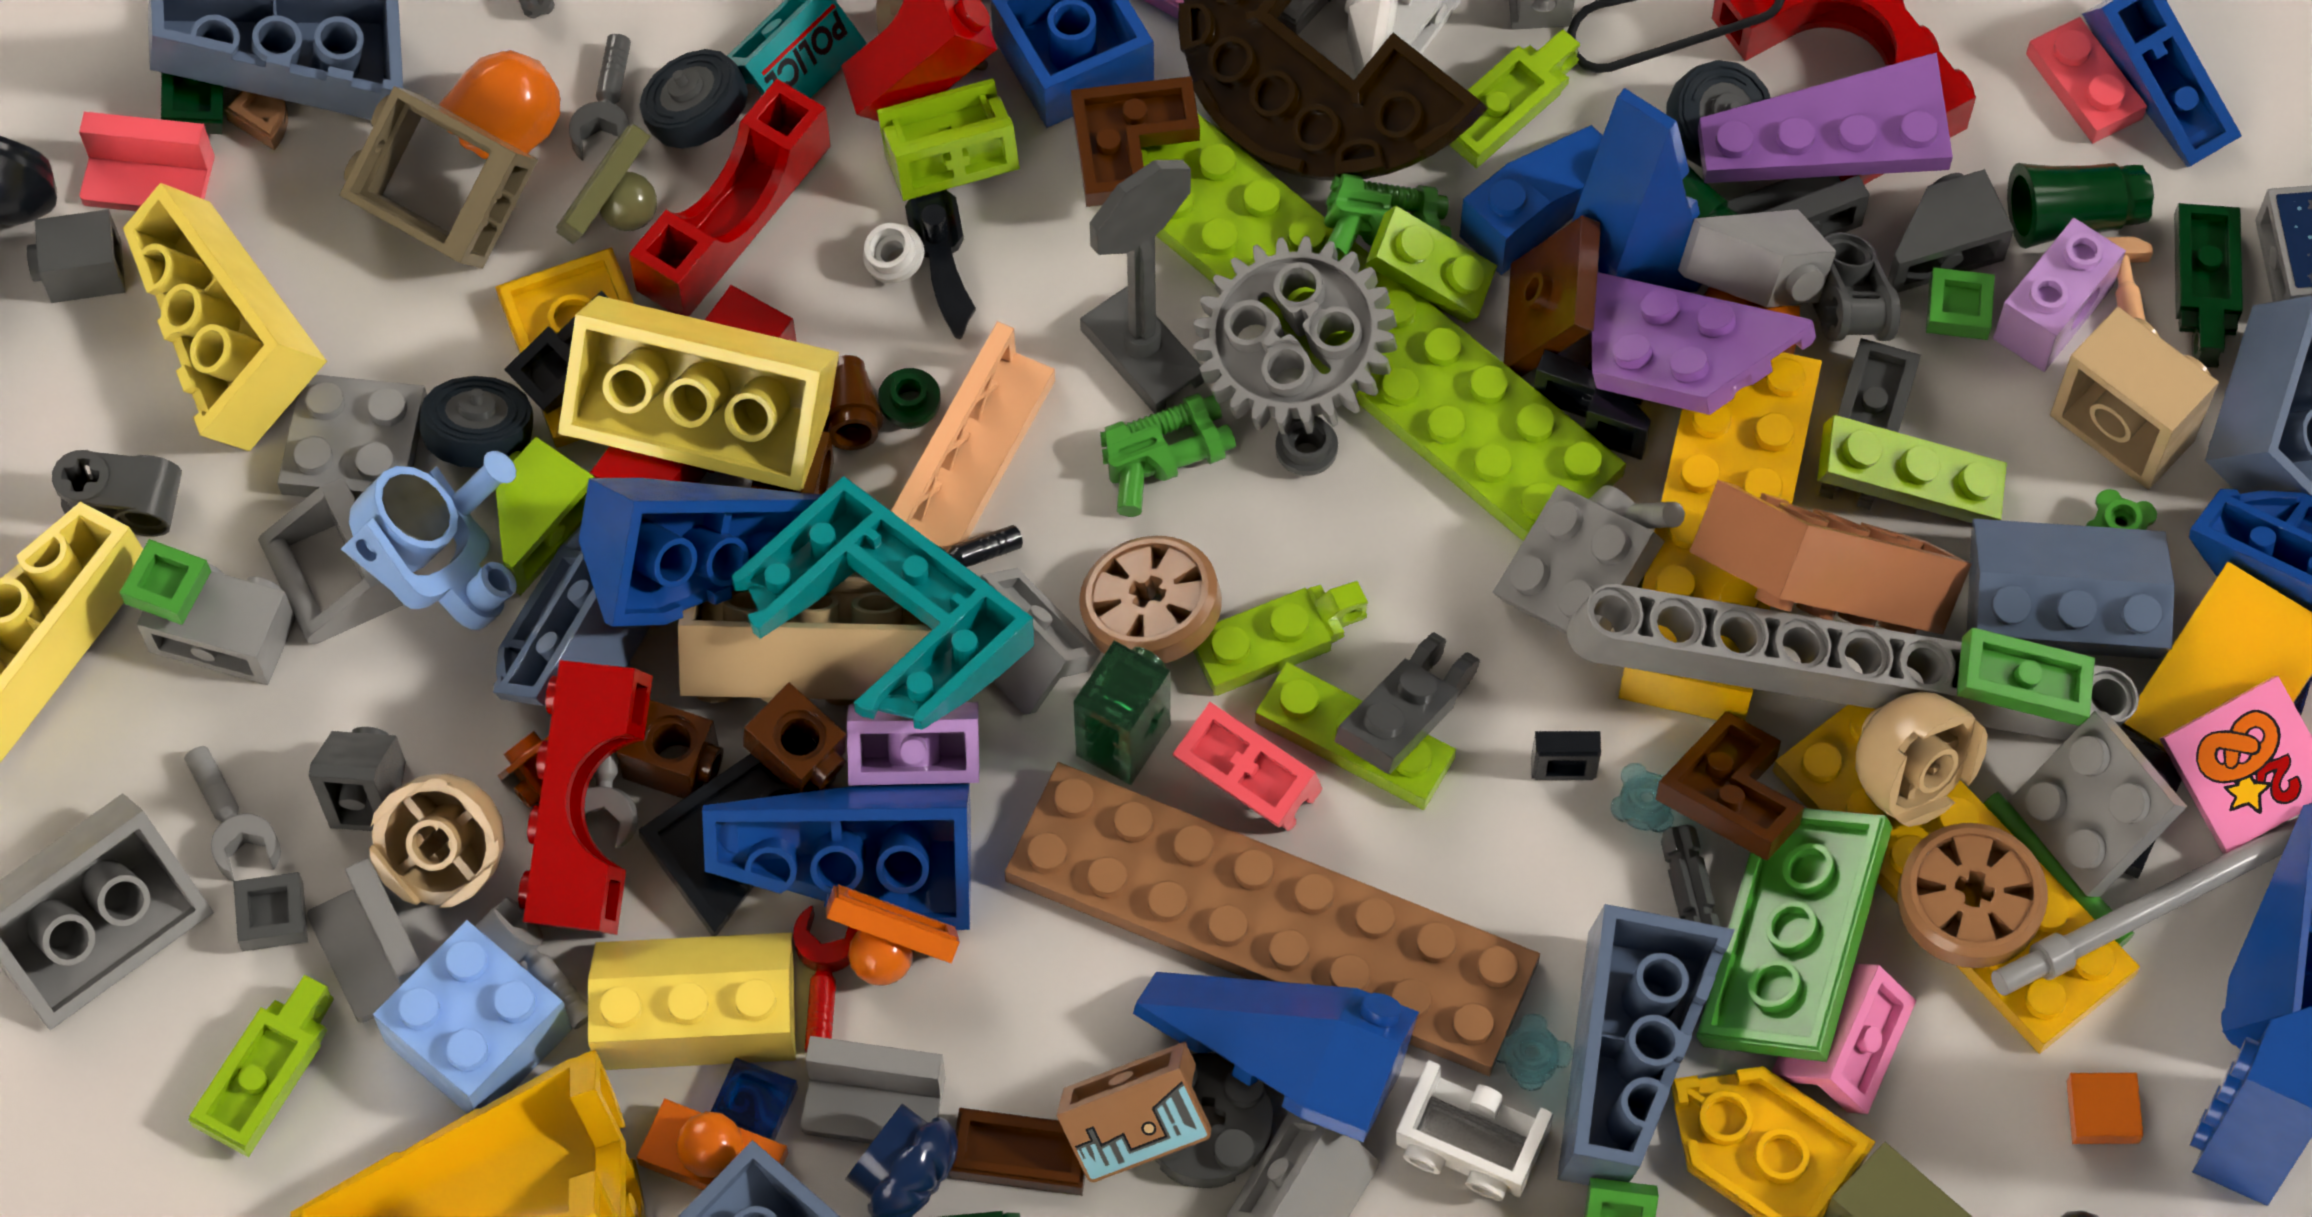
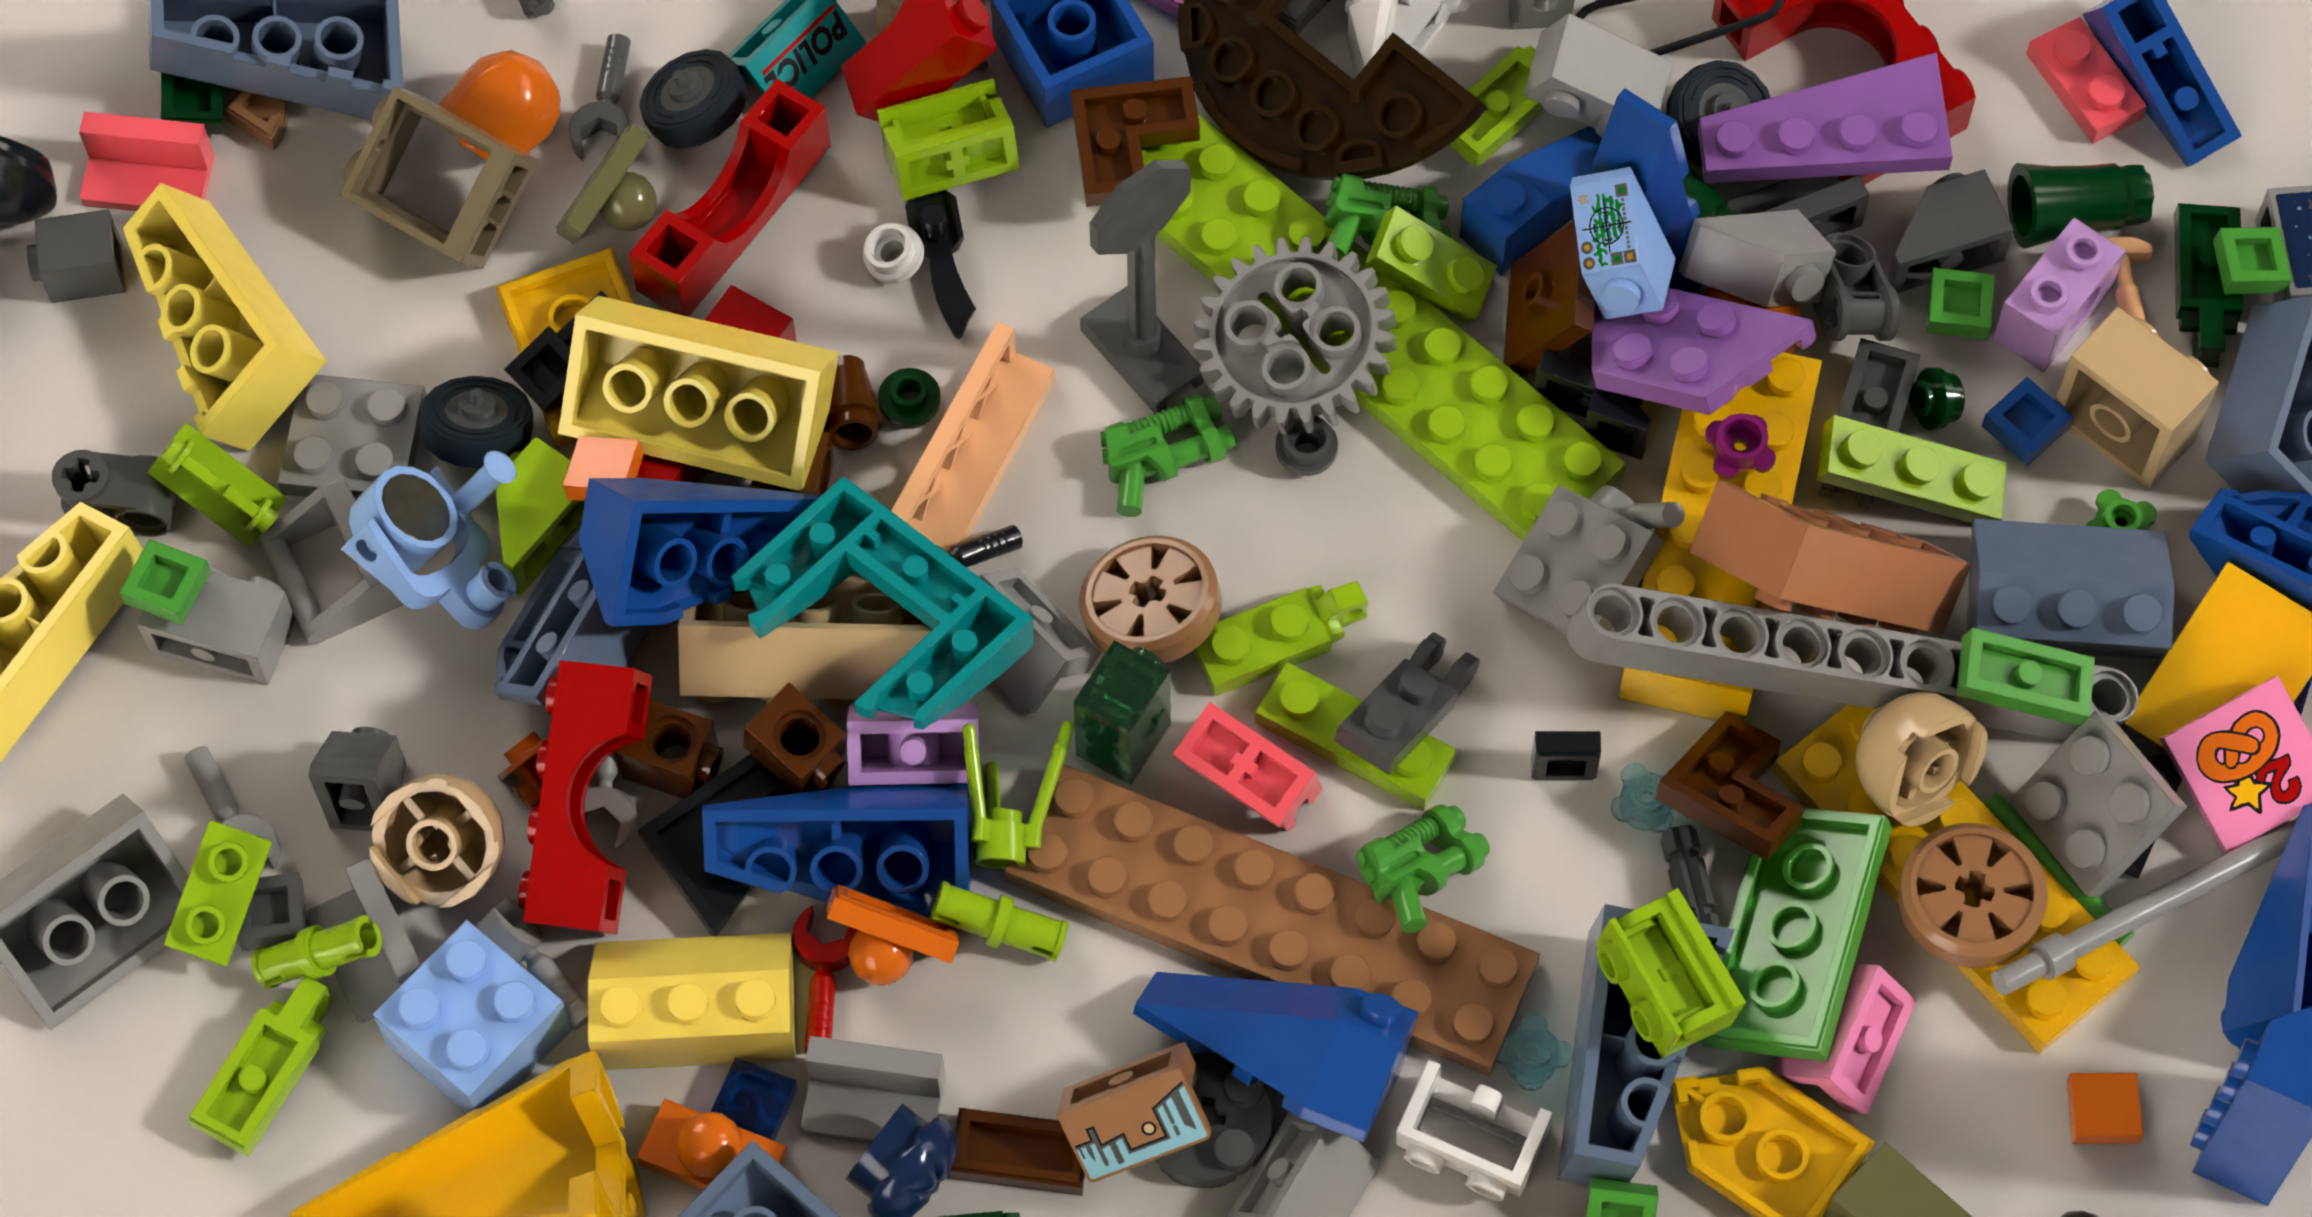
(217, 485): none -> lime hinge
(218, 893): none -> lime hinge
(316, 951): none -> lime pin
(601, 459): none -> tile
(999, 921): none -> lime pin
(1000, 831): none -> lime plant
(1404, 870): none -> bright green piece
(1585, 68): none -> light grey brick
(1620, 244): none -> light blue slope
(1669, 974): none -> lime hinge
(1740, 429): none -> magenta plate
(1937, 398): none -> dark green plate
(2027, 421): none -> blue plate
(2252, 260): none -> bright green plate

